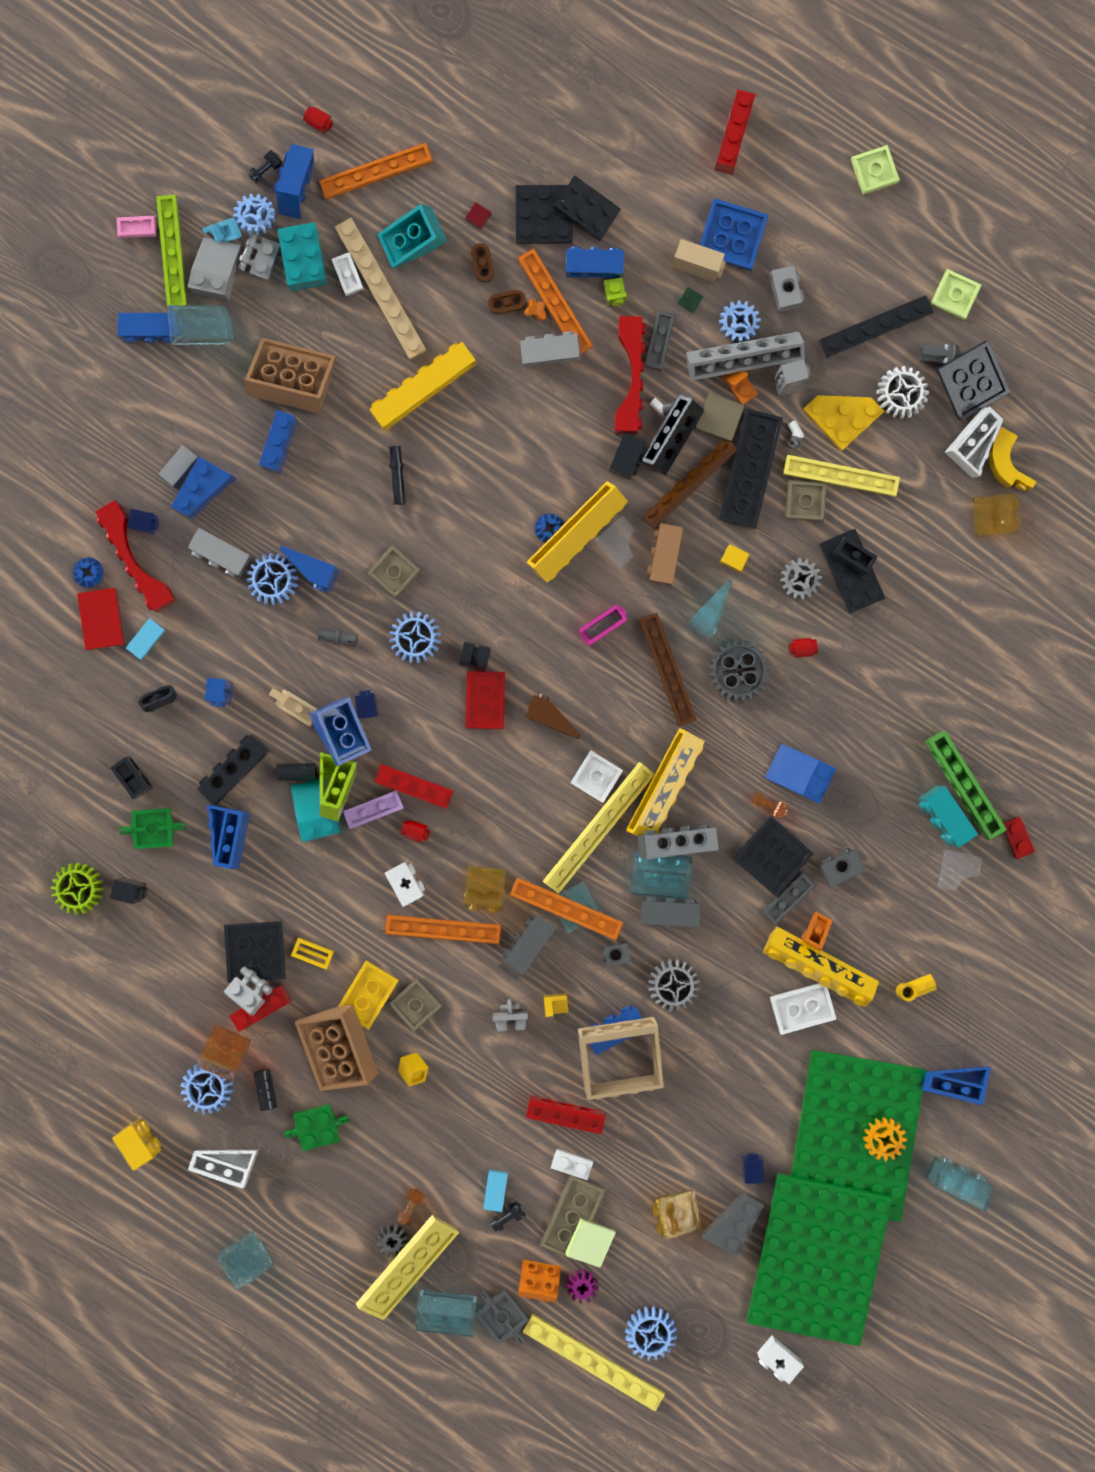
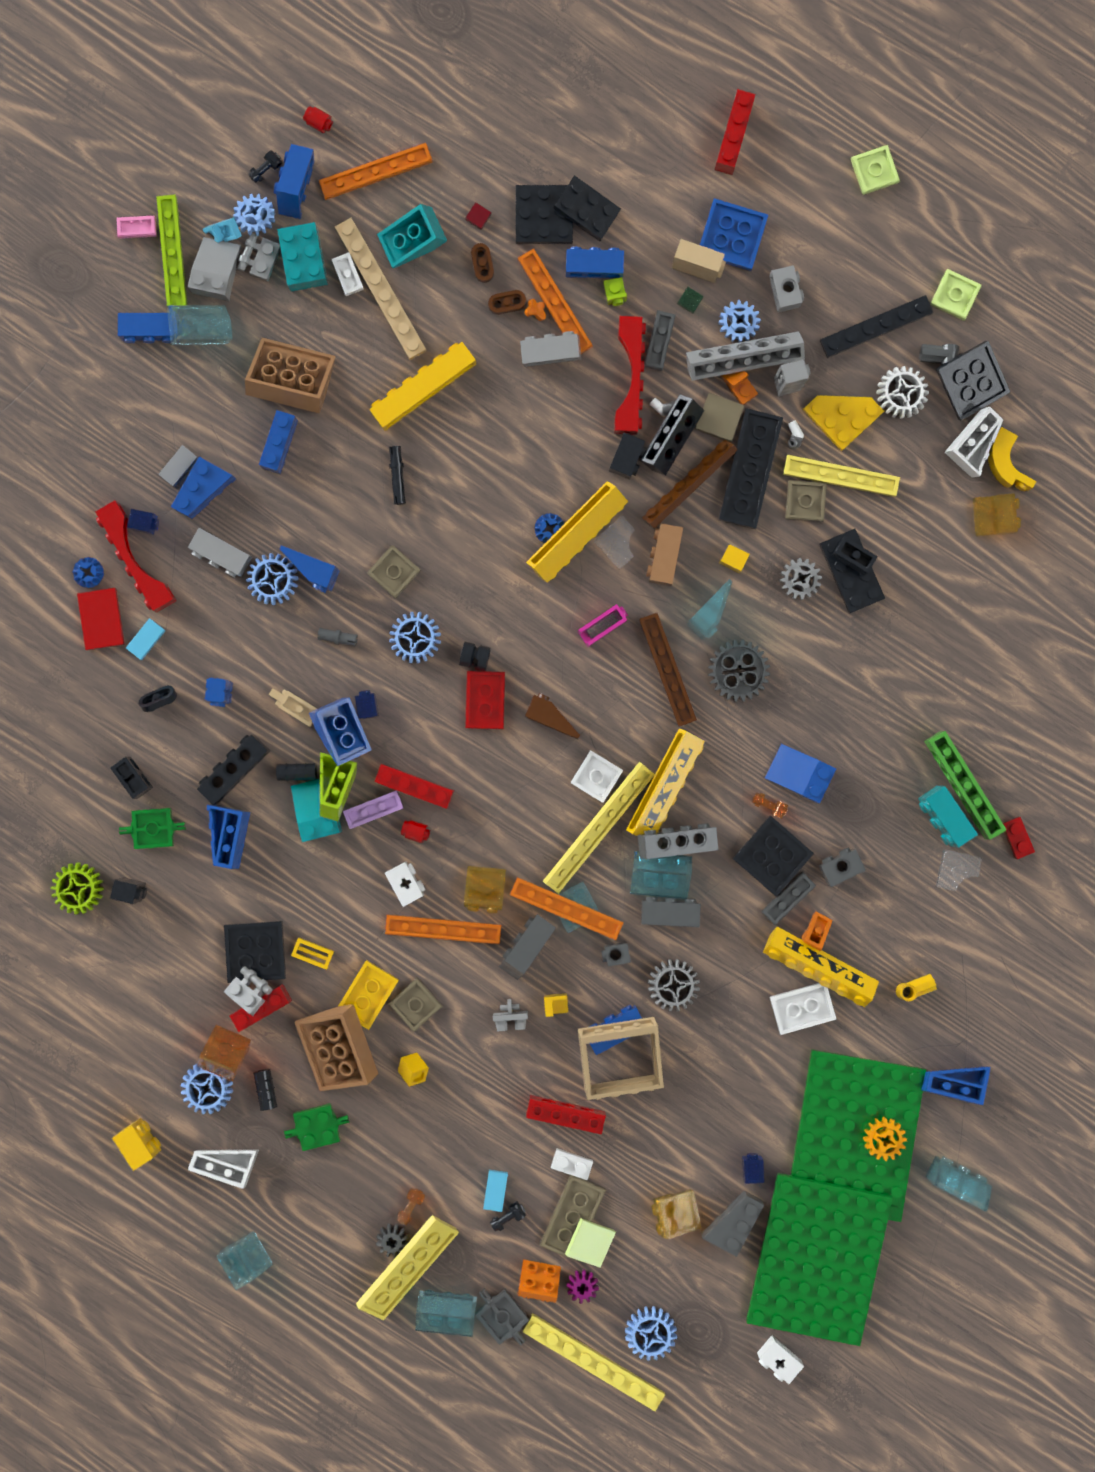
(803, 647): red brick -> none

